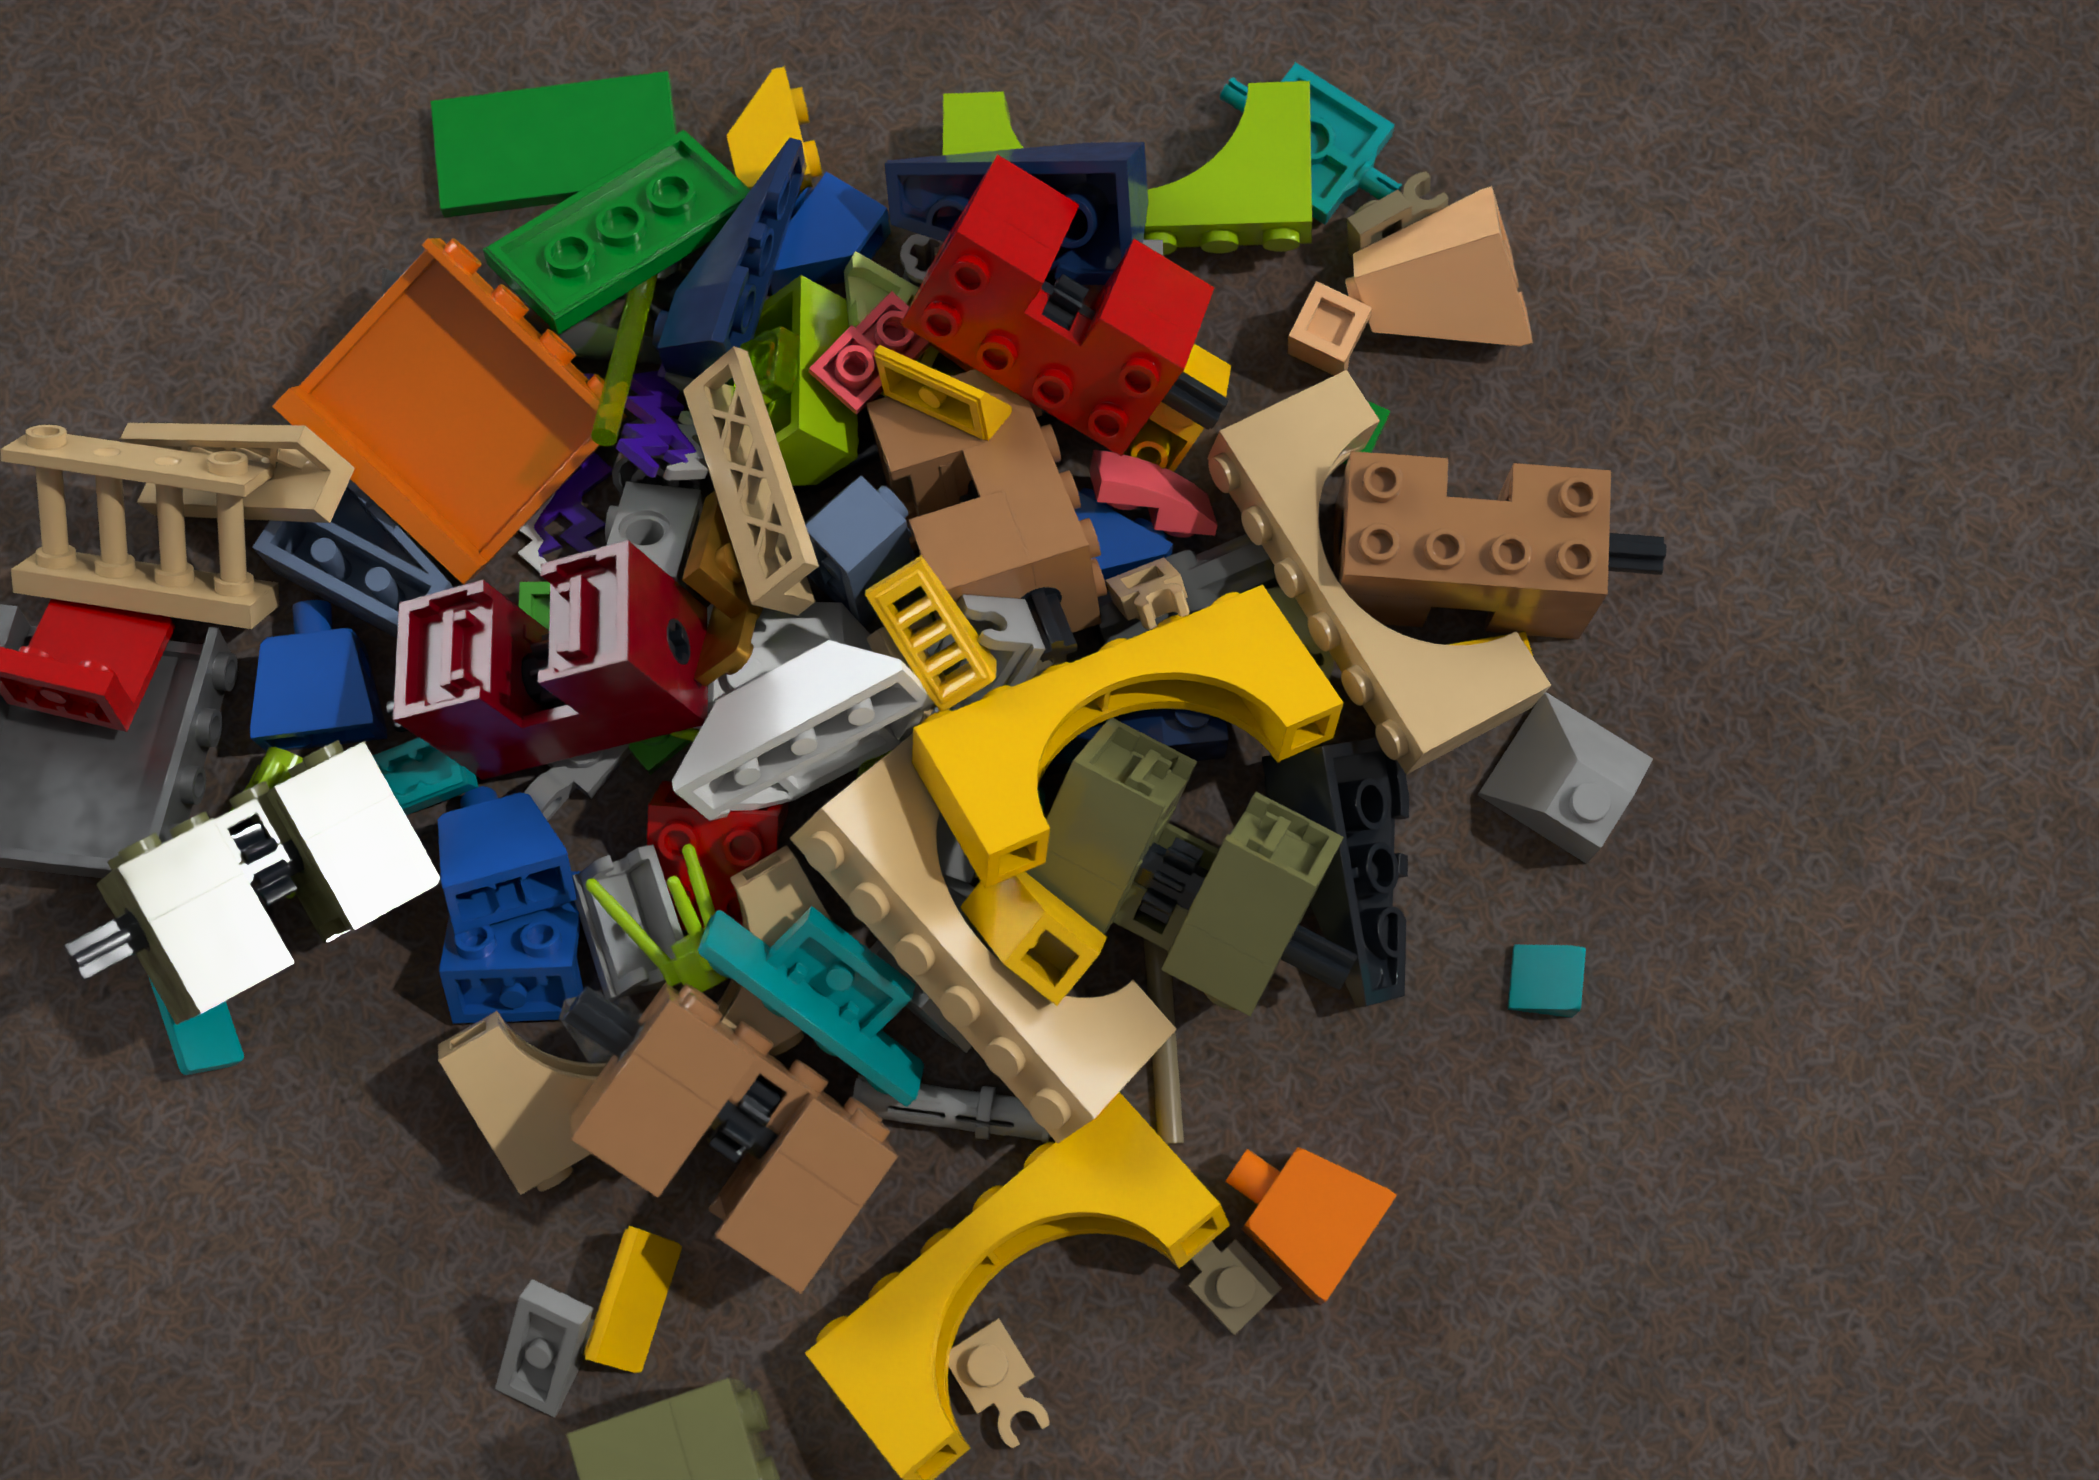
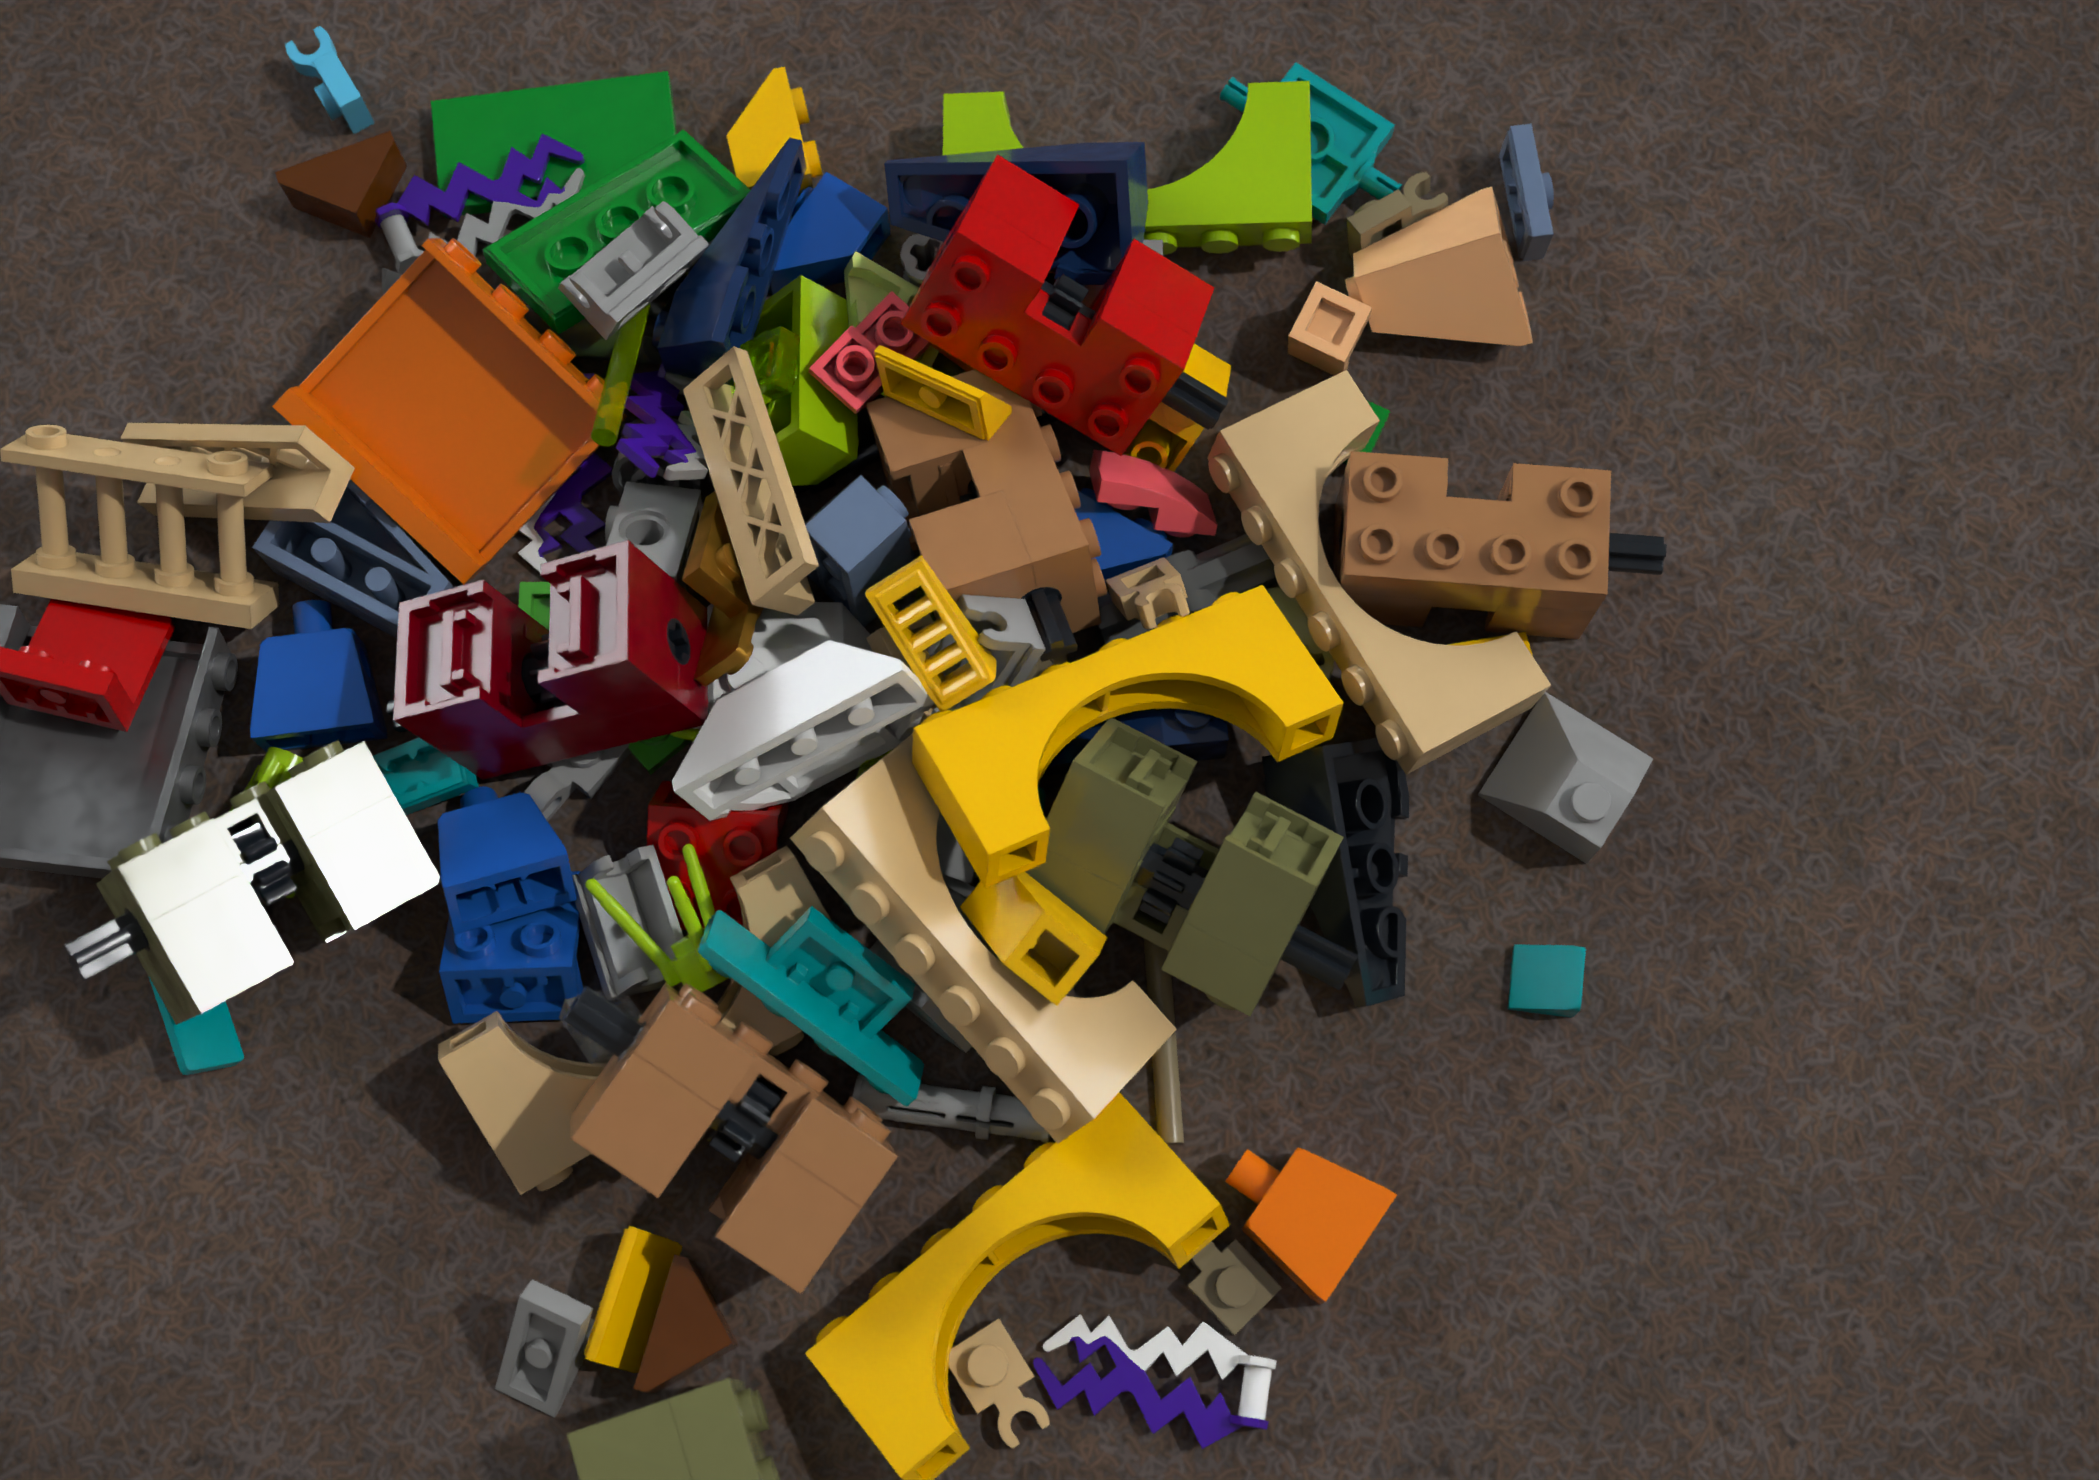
(337, 91): none -> medium azure plate
(347, 182): none -> reddish brown slope
(502, 193): none -> dark purple piece
(634, 269): none -> light grey hinge
(685, 1331): none -> reddish brown slope
(1131, 1376): none -> piece
(1527, 192): none -> sand blue plate

